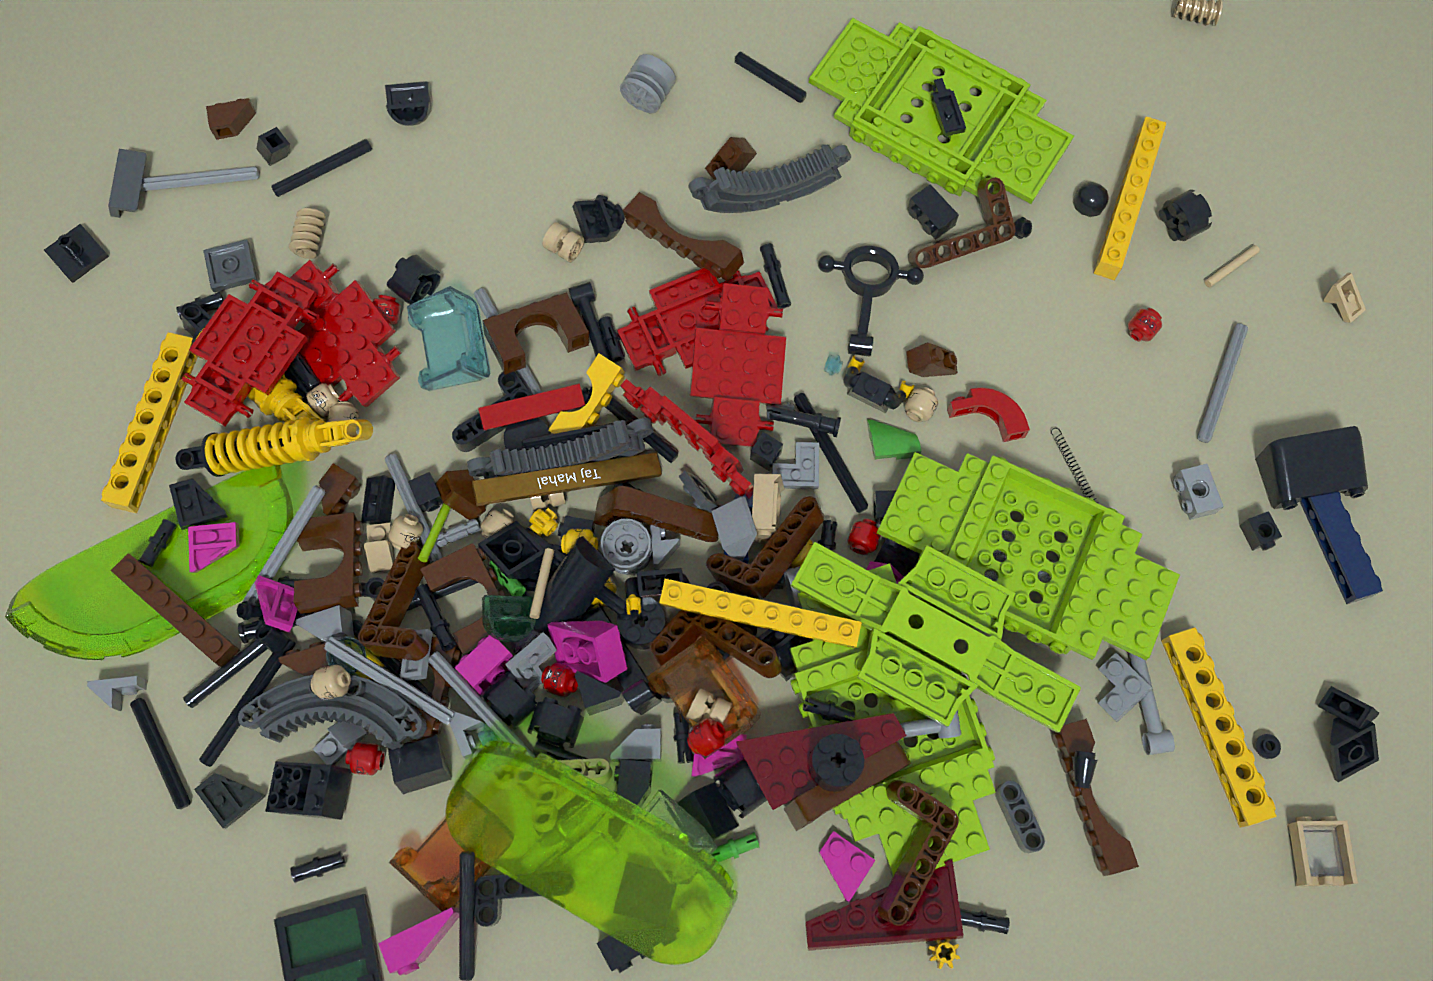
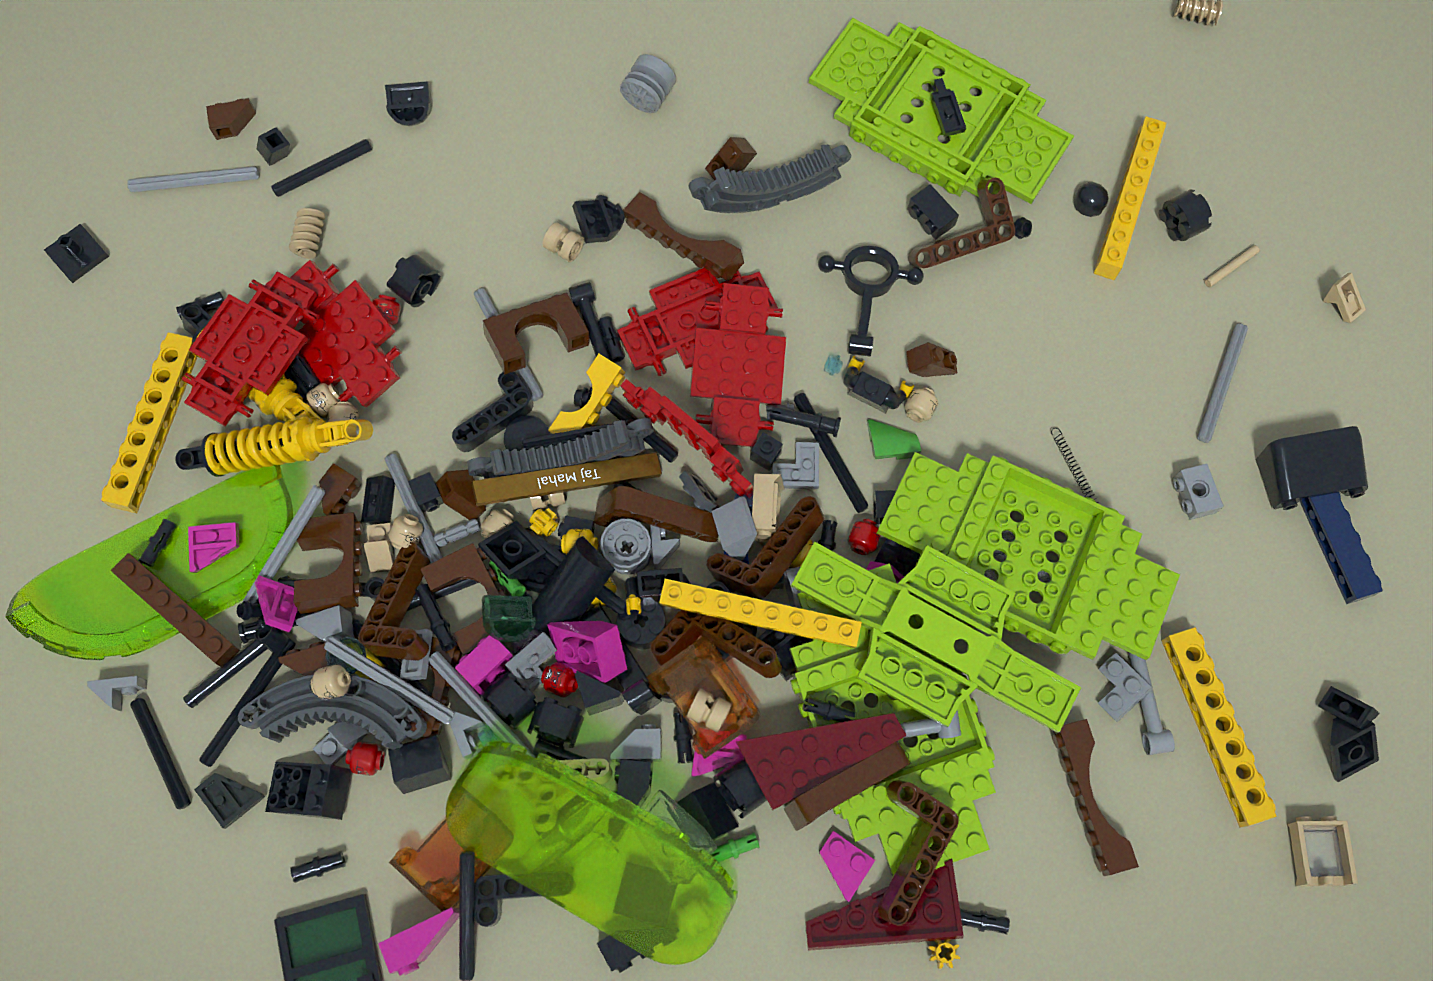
(127, 182): dark grey panel -> none
(194, 505): black wing -> none
(230, 265): dark grey plate -> none
(434, 533): lime bar -> none
(450, 339): clear light blue windscreen -> none
(531, 407): red piece -> none
(541, 583): tan bar -> none
(706, 737): red head -> none
(770, 77): black axle -> none
(772, 267): black pin -> none
(846, 751): black brick -> none
(997, 406): red arch -> none
(1030, 824): dark grey beam -> none
(1084, 768): black cone -> none
(1145, 325): red head -> none
(1260, 746): black plate -> none
(1267, 525): black brick -> none

